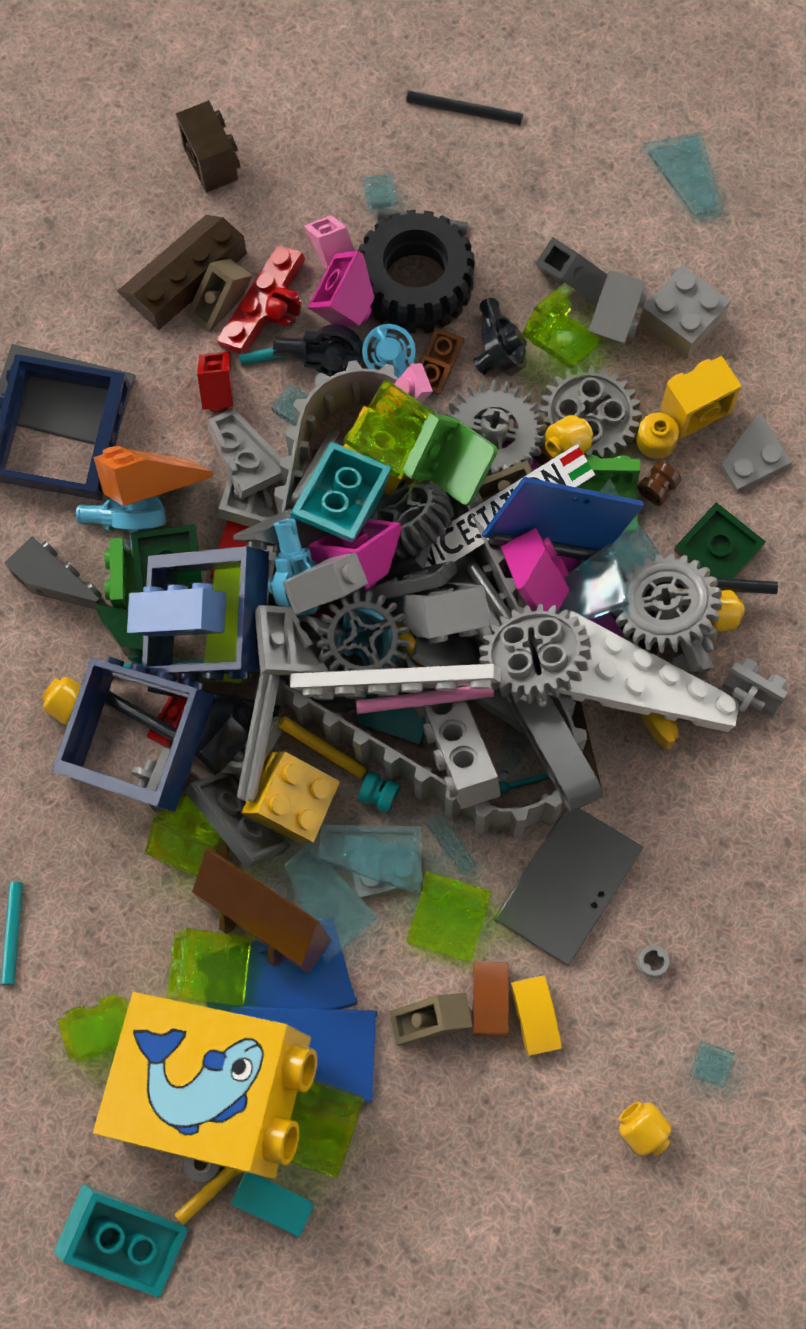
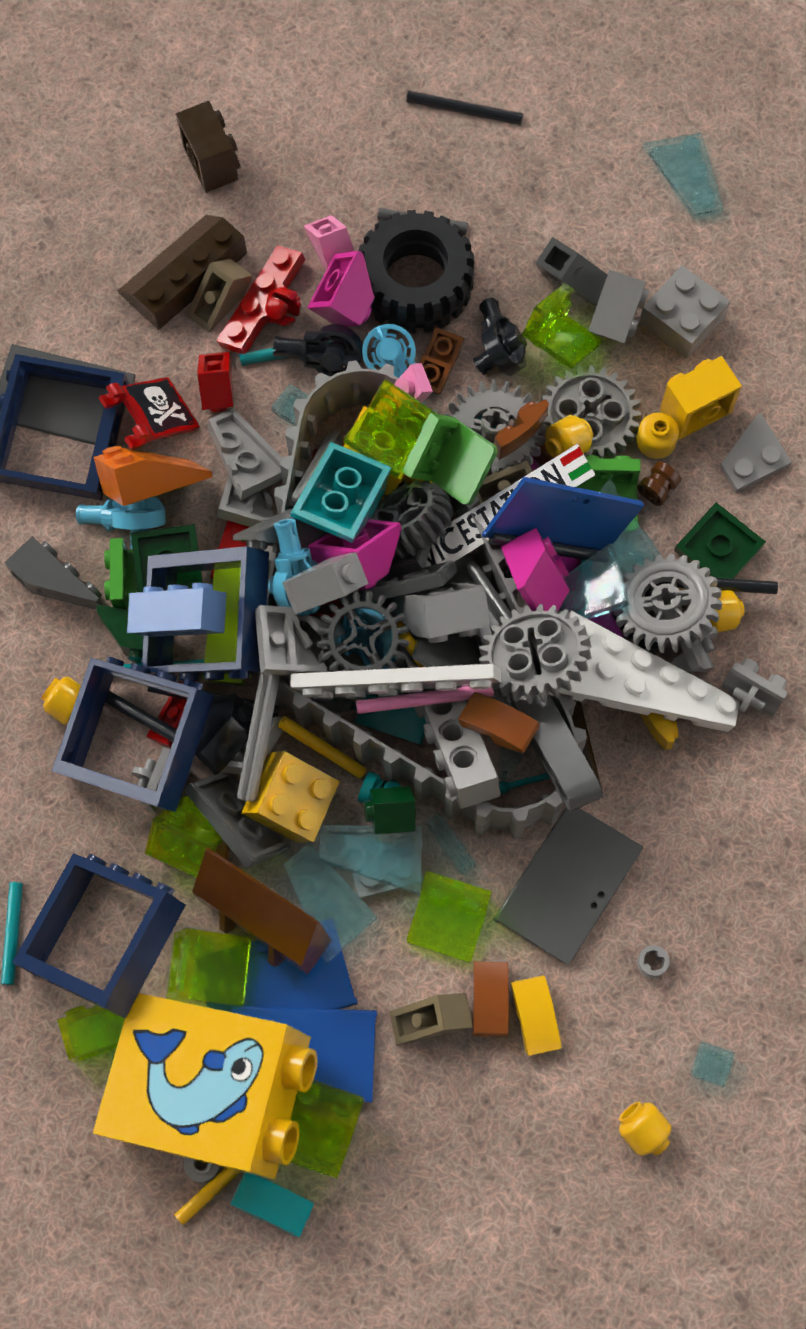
(120, 1241): teal slope -> none
(140, 953): none -> dark blue window
(154, 407): none -> flag
(379, 191): clear light blue plate -> none
(391, 810): none -> dark green brick
(499, 721): none -> dark orange slope
(527, 423): none -> dark orange slope

